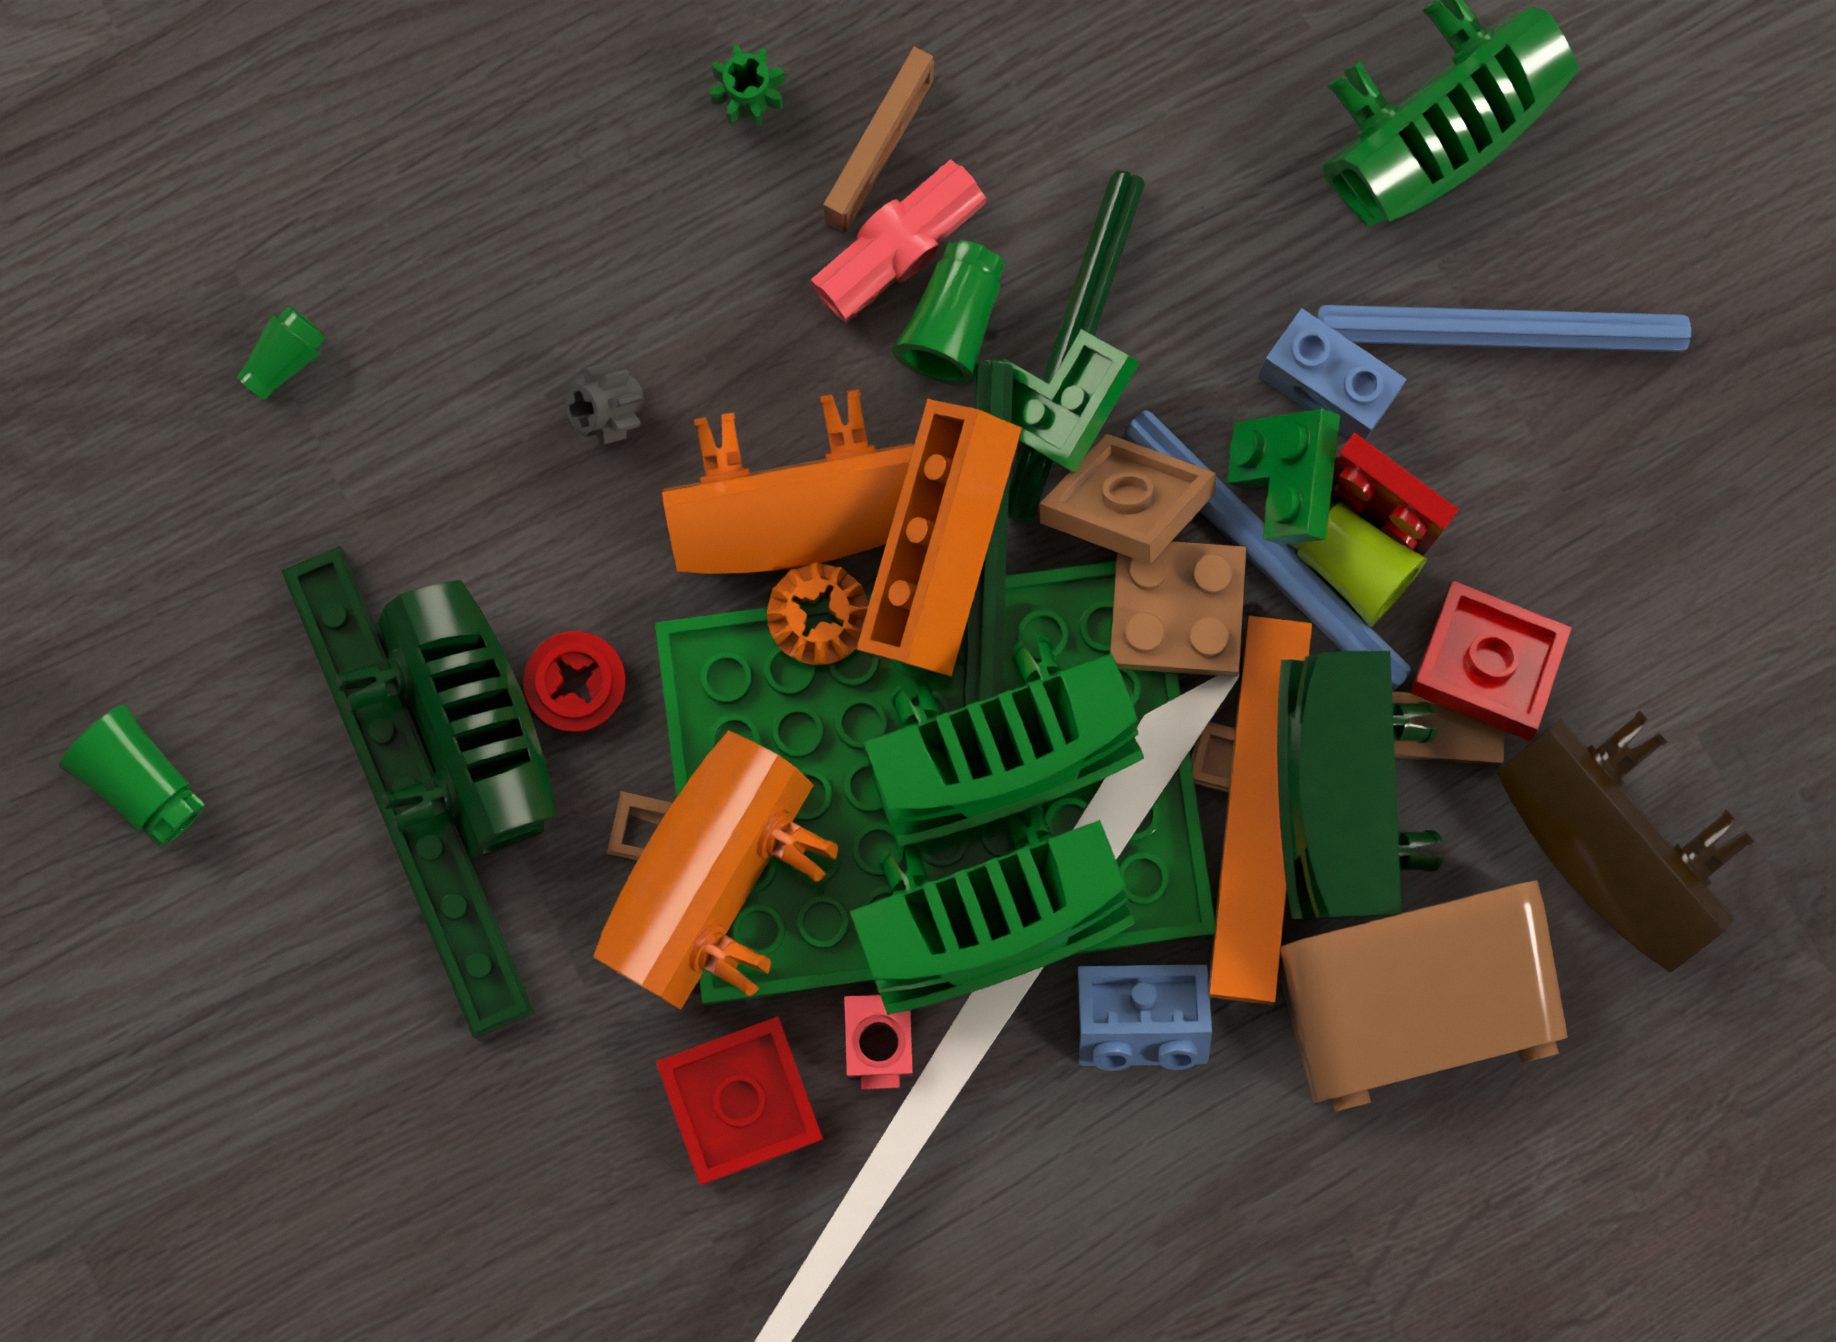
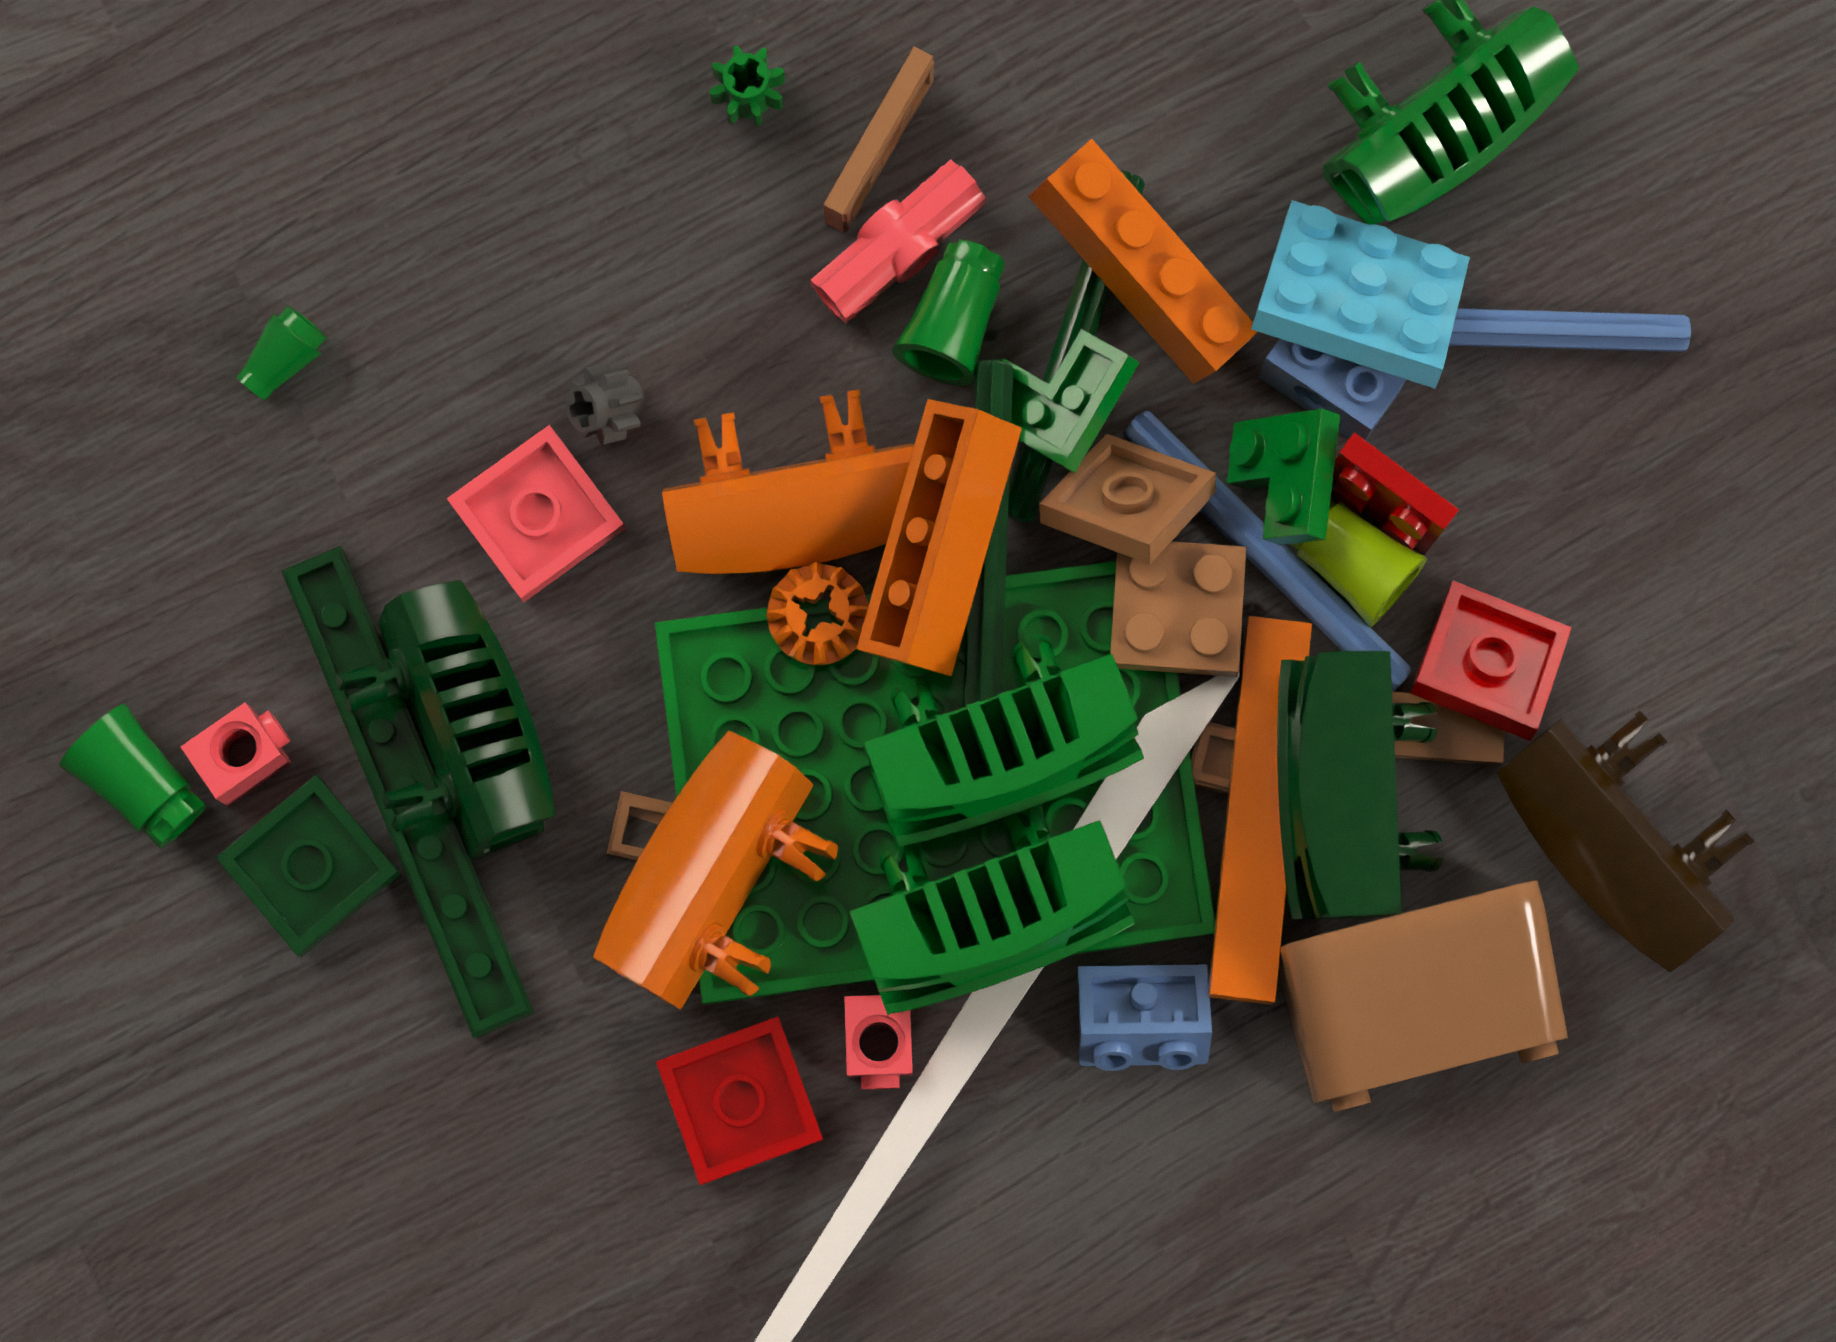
(210, 751): none -> coral brick
(308, 866): none -> dark green plate
(536, 513): none -> coral plate
(580, 652): red gear -> none
(1143, 262): none -> orange brick
(1362, 294): none -> medium azure plate

